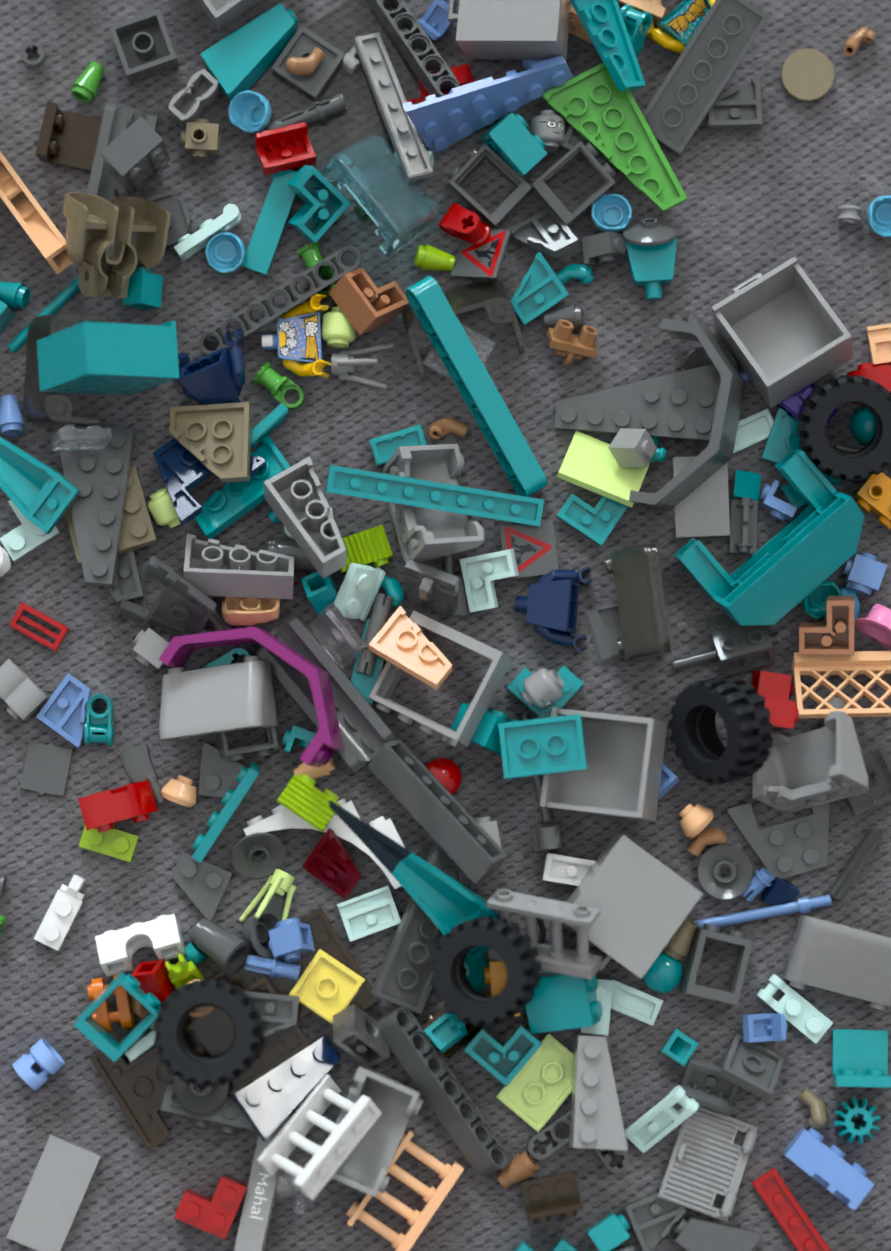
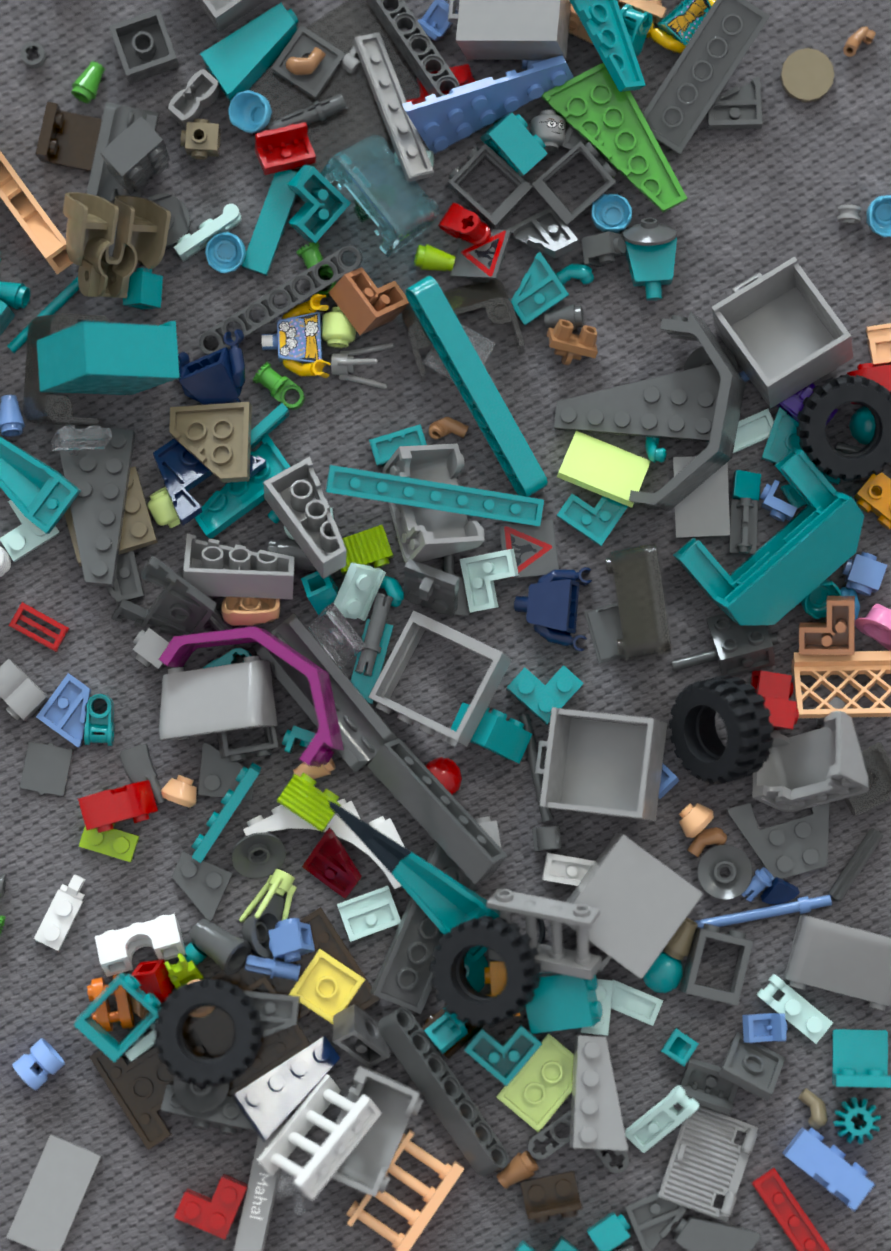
(408, 649): light nougat wing -> none
(542, 746): teal plate -> none
(543, 688): light grey head -> none
(632, 447): light grey brick -> none

